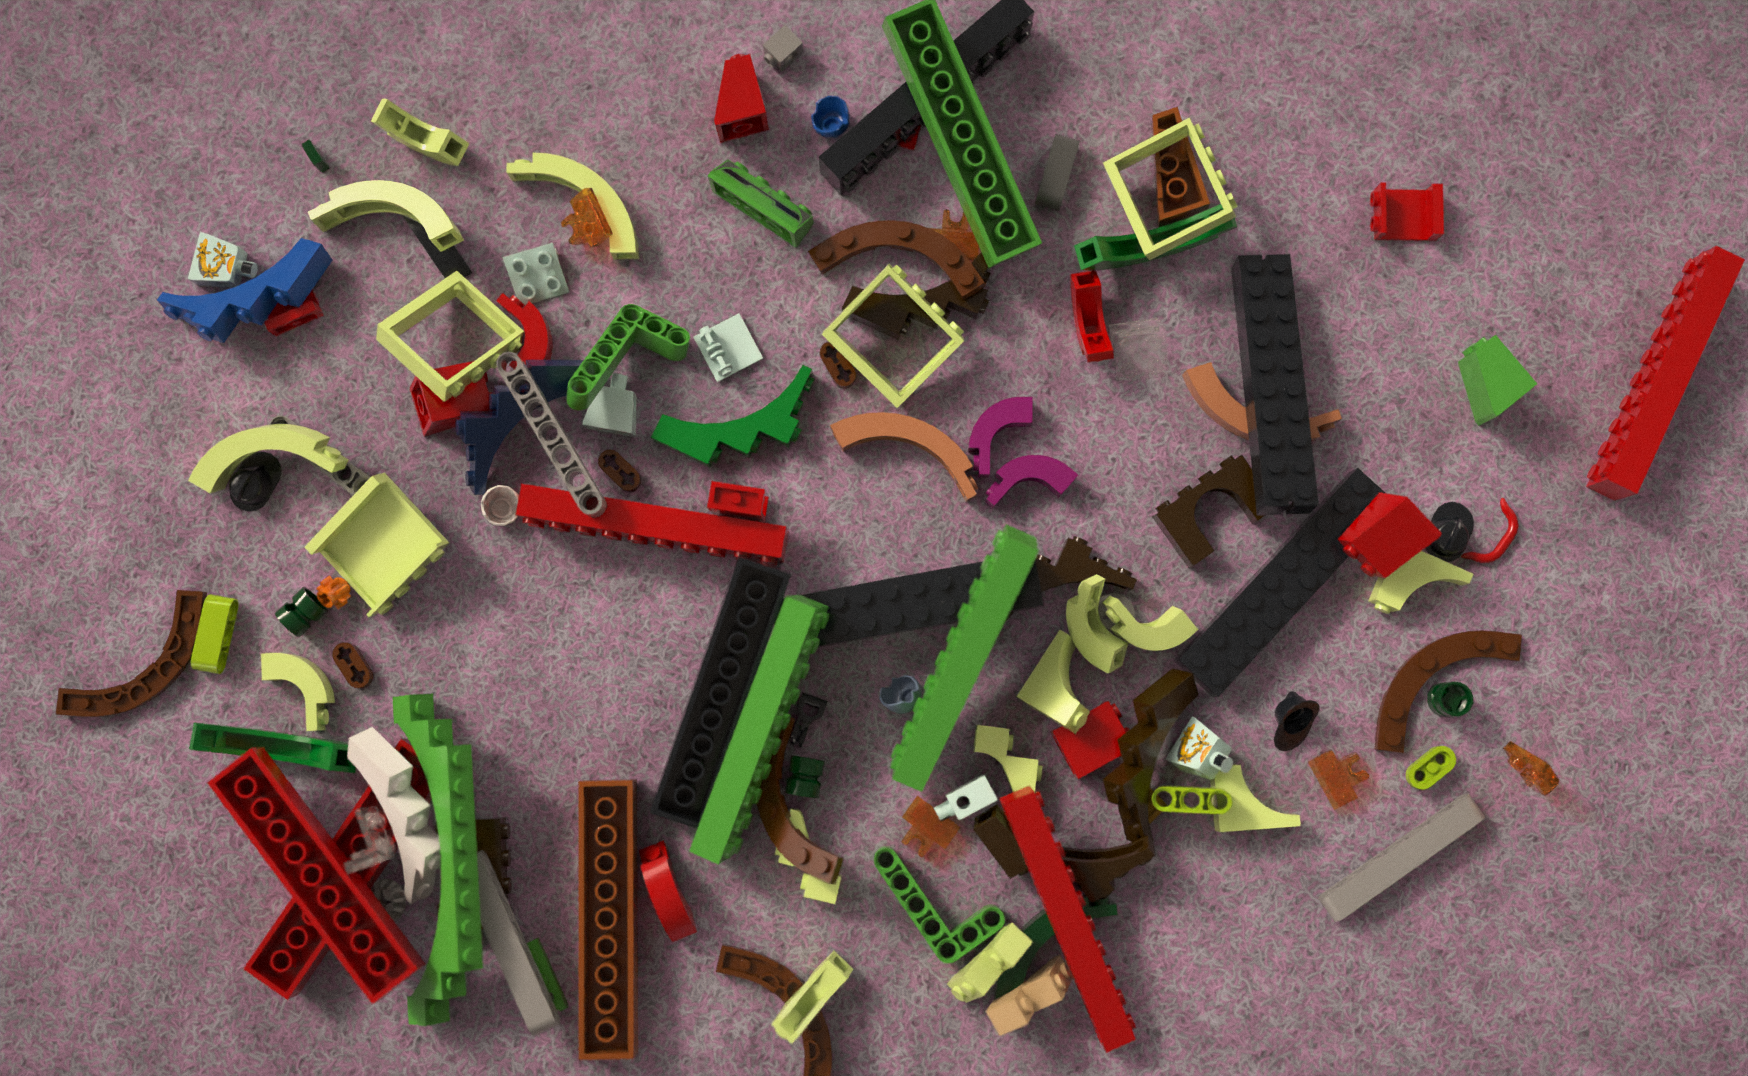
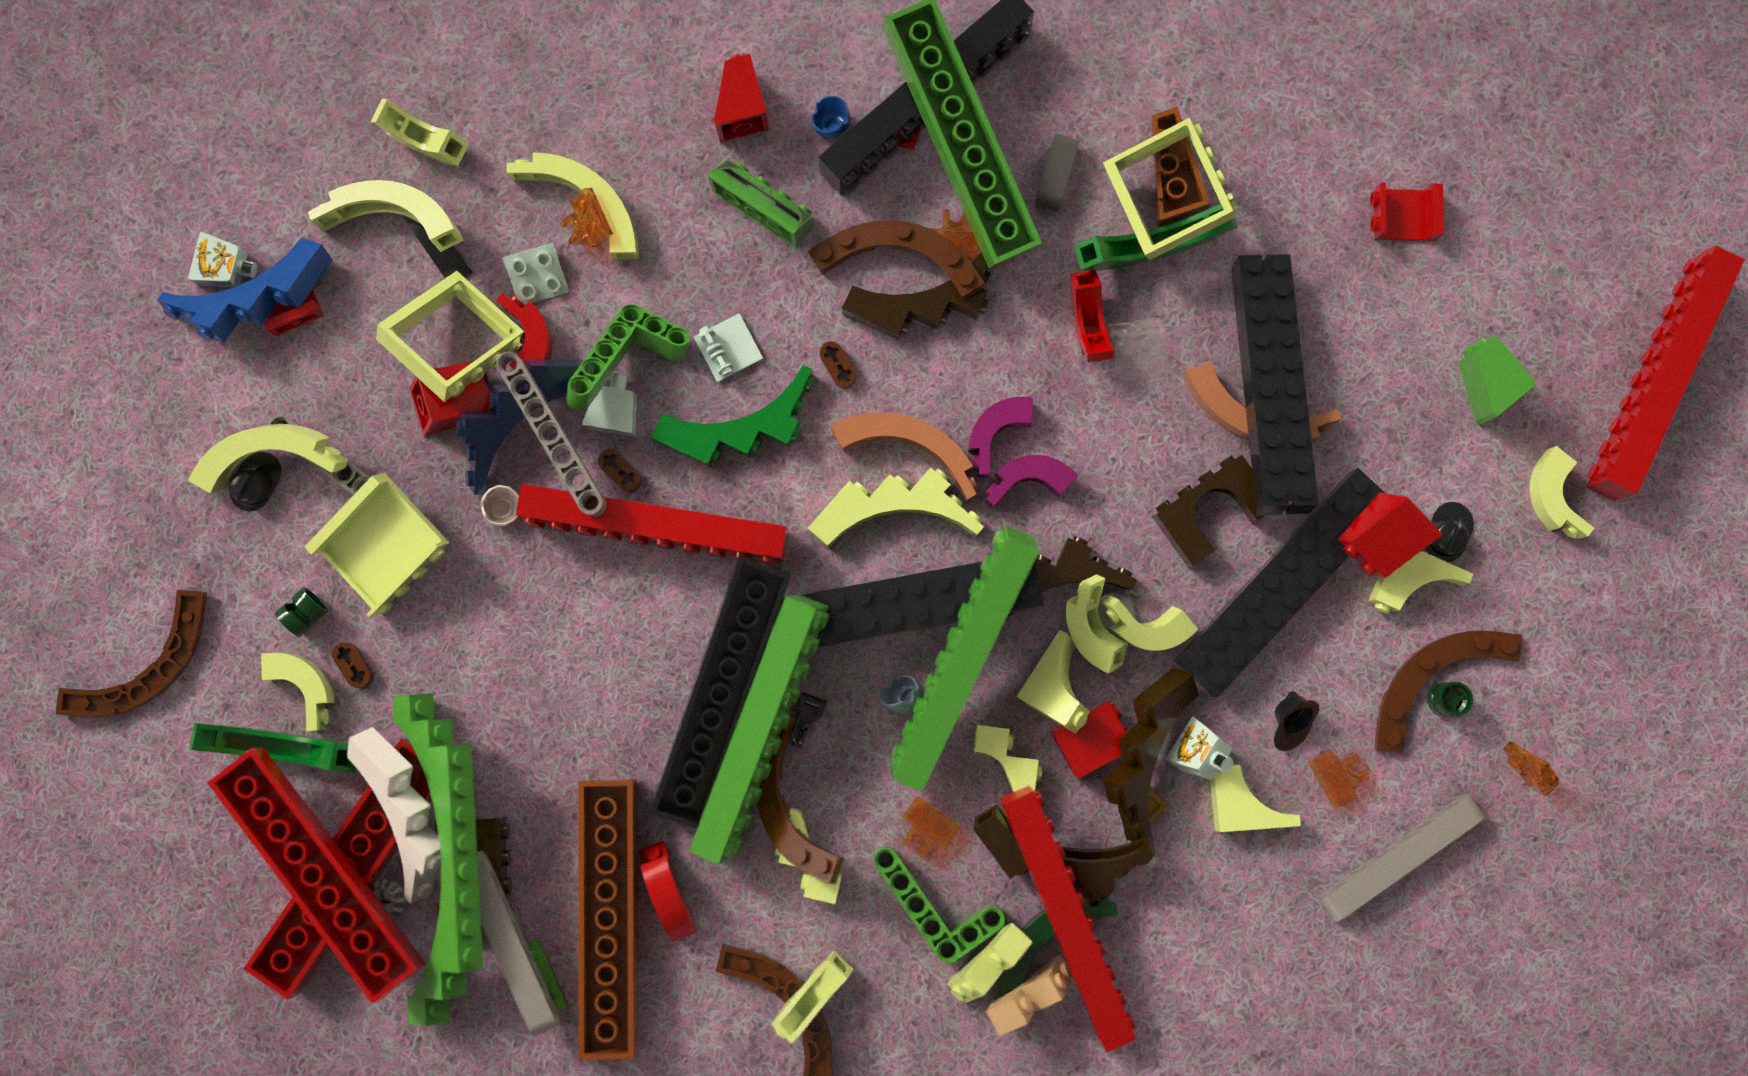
(214, 634): lime beam -> none
(315, 156): dark green tile -> none
(333, 592): orange gear -> none
(379, 844): clear bracket -> none
(738, 501): red panel -> none
(782, 49): light grey brick -> none
(805, 777): dark green wheel -> none
(864, 366): yellowish green window -> none
(892, 496): none -> yellowish green arch
(978, 794): light aqua torso -> none
(1204, 806): lime beam -> none
(1430, 768): lime plate -> none
(1505, 541): red animal -> none
(1548, 497): none -> yellowish green arch

